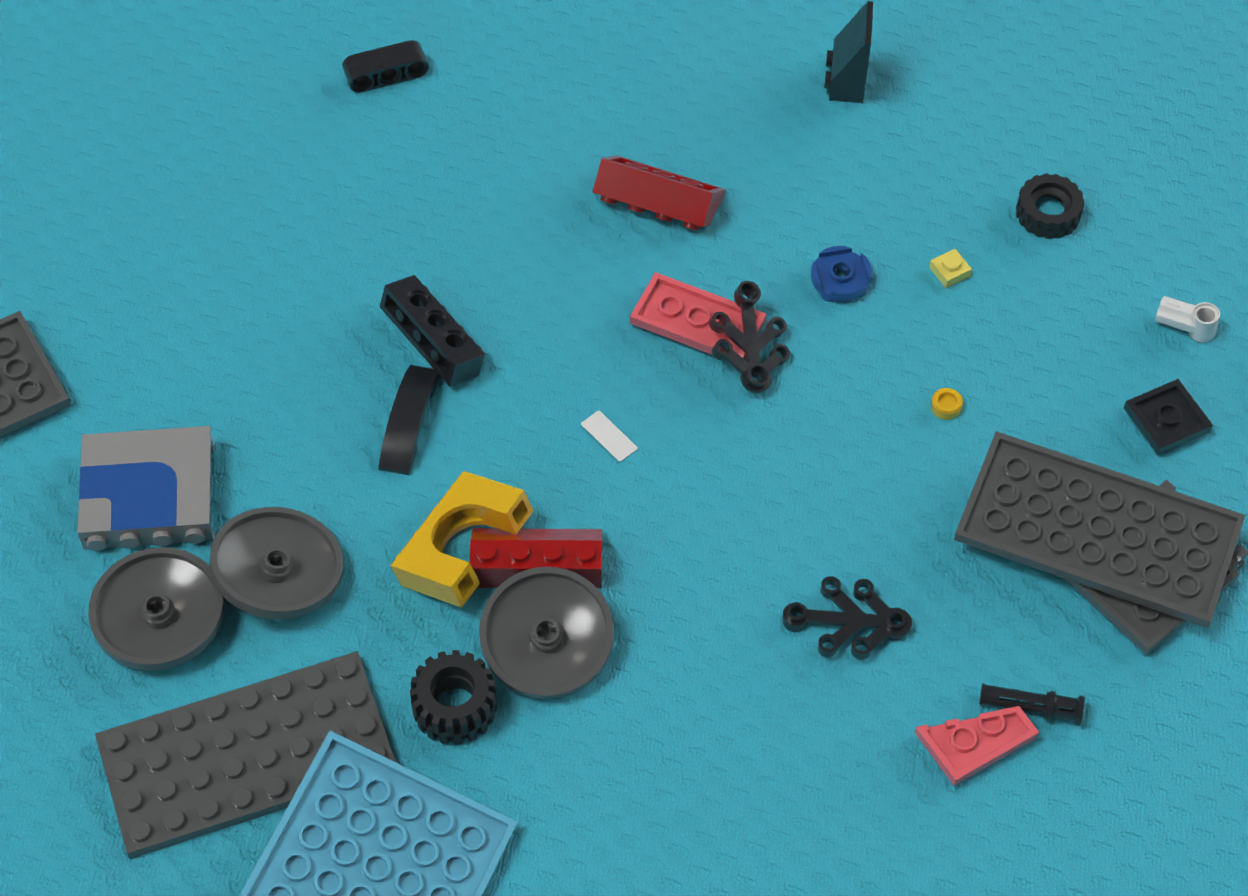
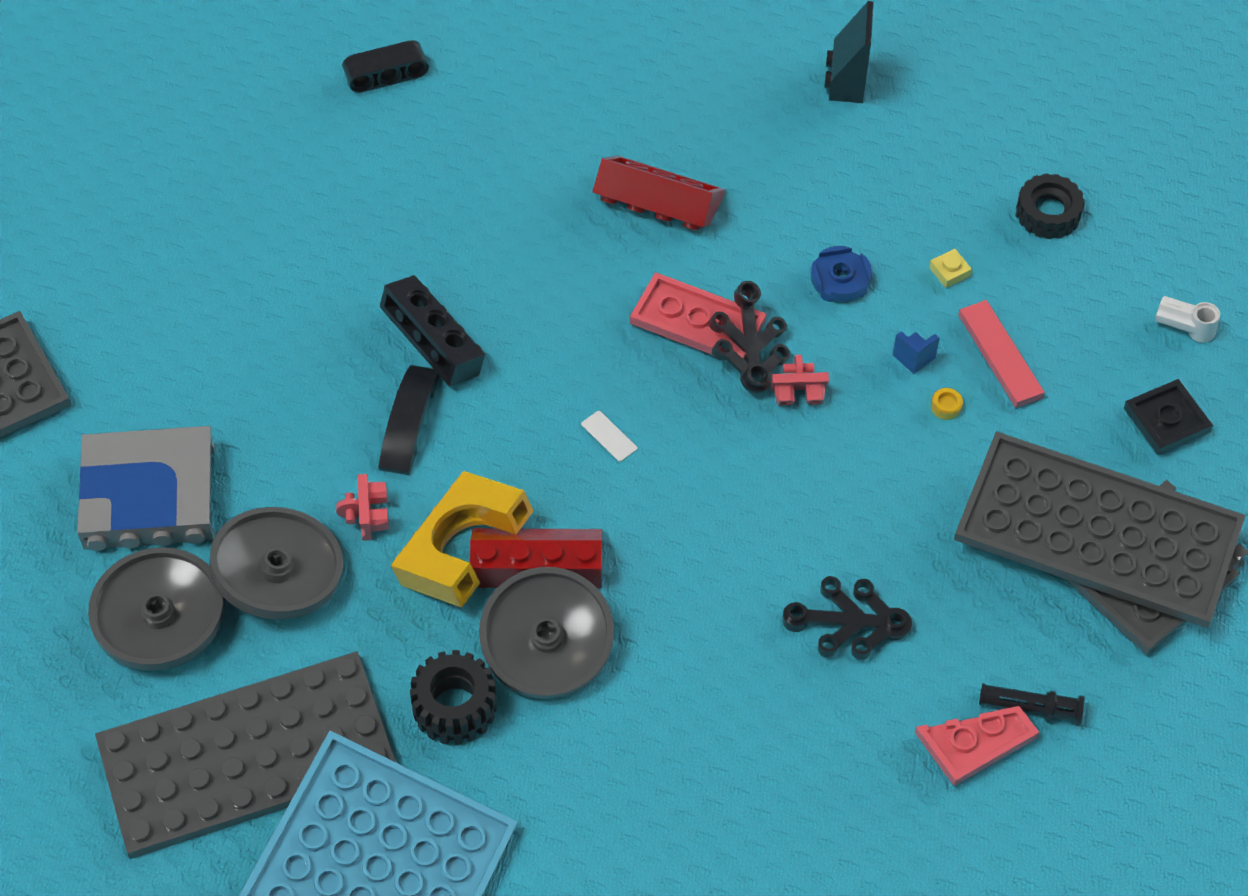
(369, 519): none -> coral hips
(795, 379): none -> coral hips
(914, 350): none -> blue panel
(1001, 354): none -> coral tile

